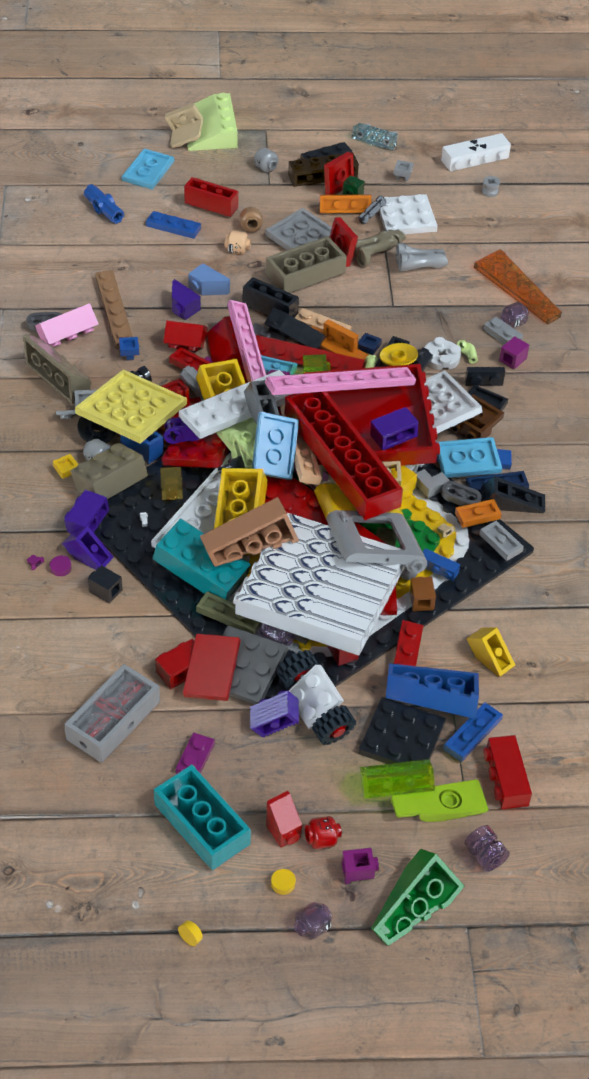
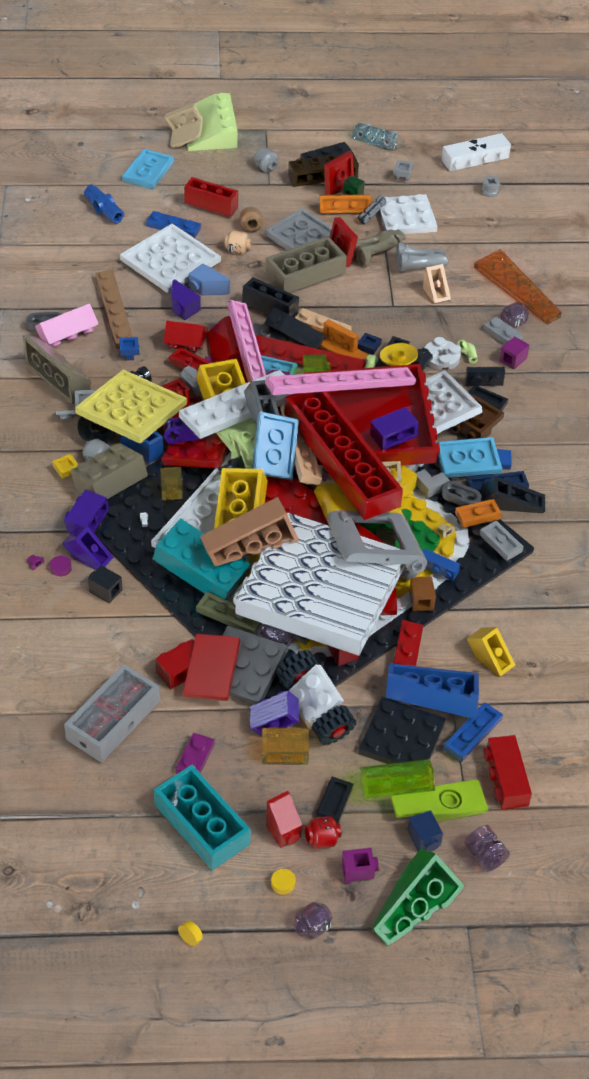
(168, 257): none -> white plate
(285, 746): none -> clear yellow brick
(335, 799): none -> black tile
(425, 831): none -> dark blue brick
(436, 284): none -> light nougat slope

